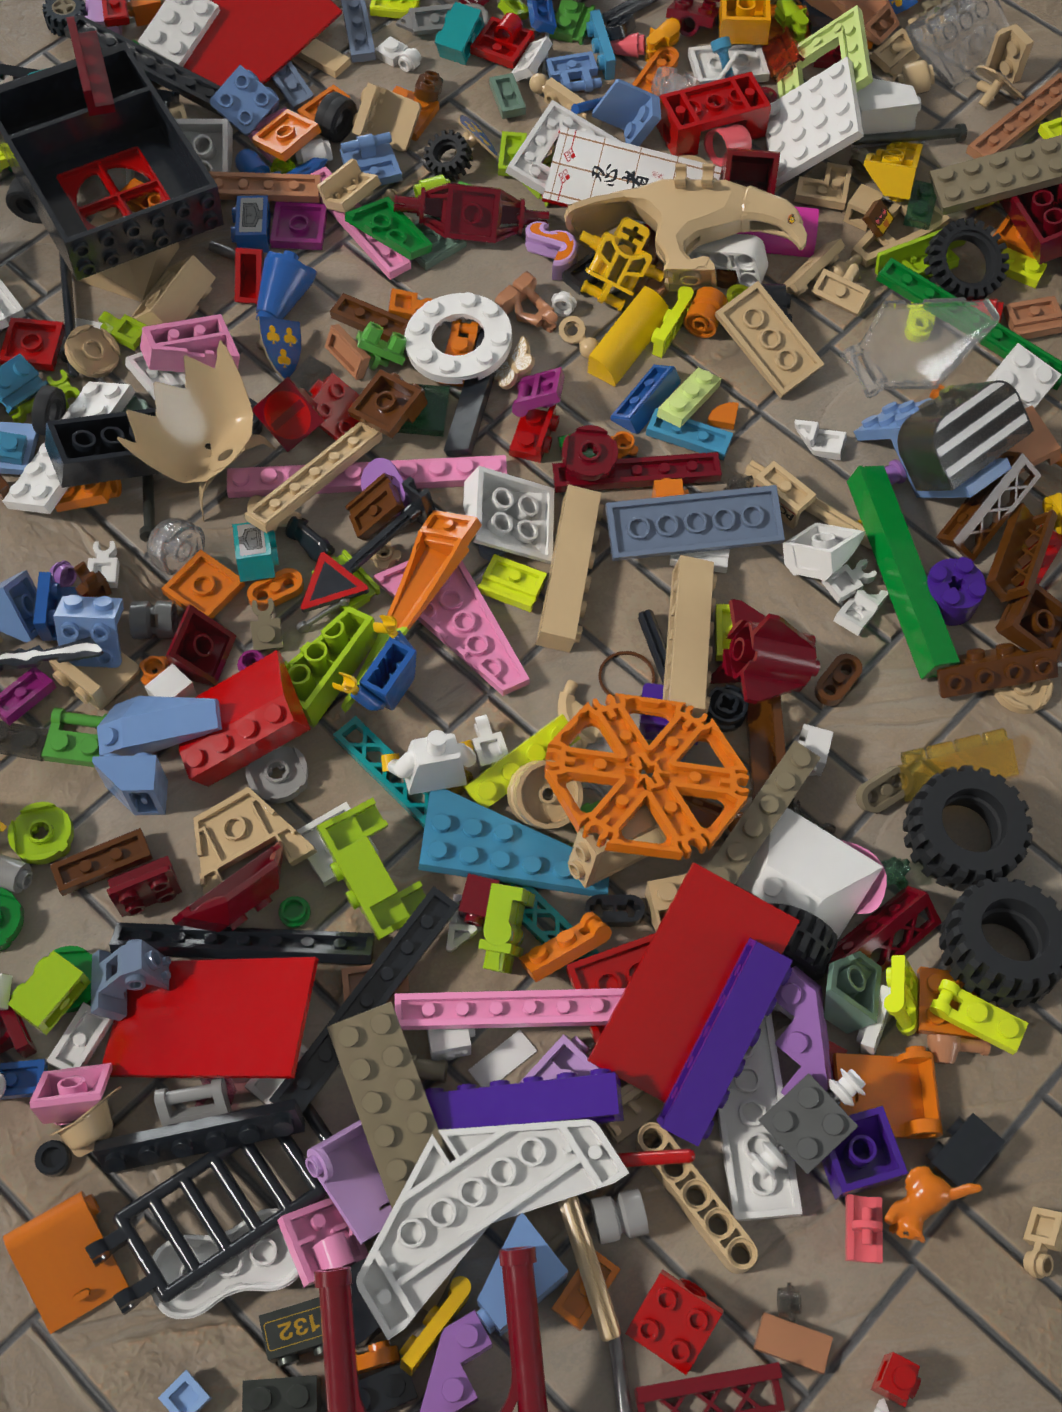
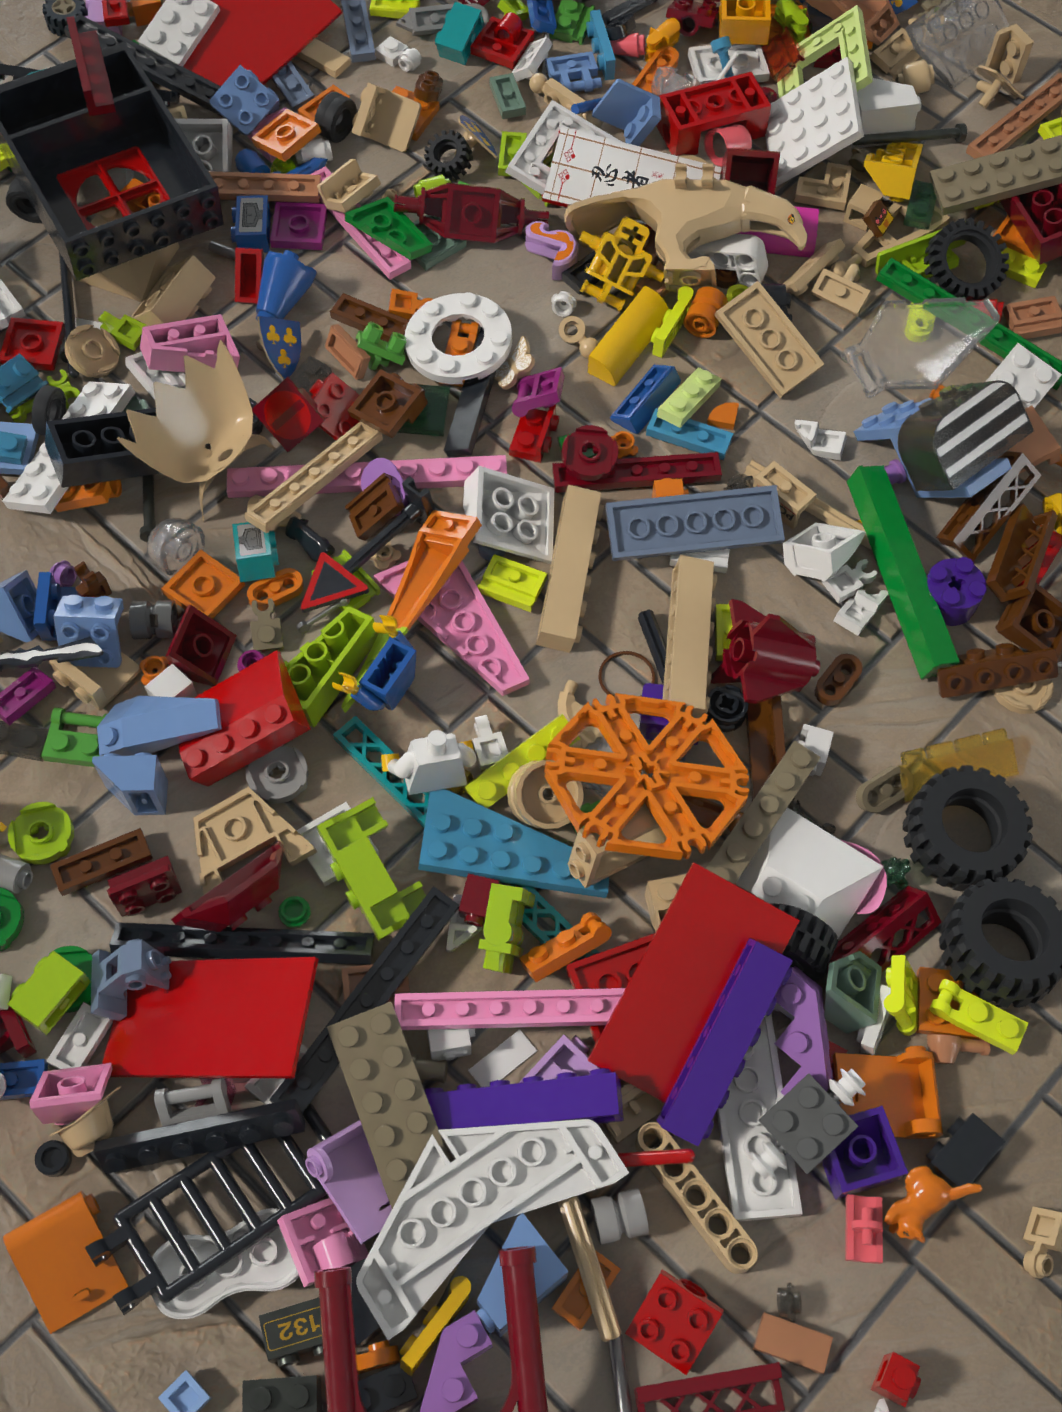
(106, 563): white plate -> none
(373, 156): medium blue plate -> none
(523, 289): nougat piece -> none
(617, 902): black beam -> none

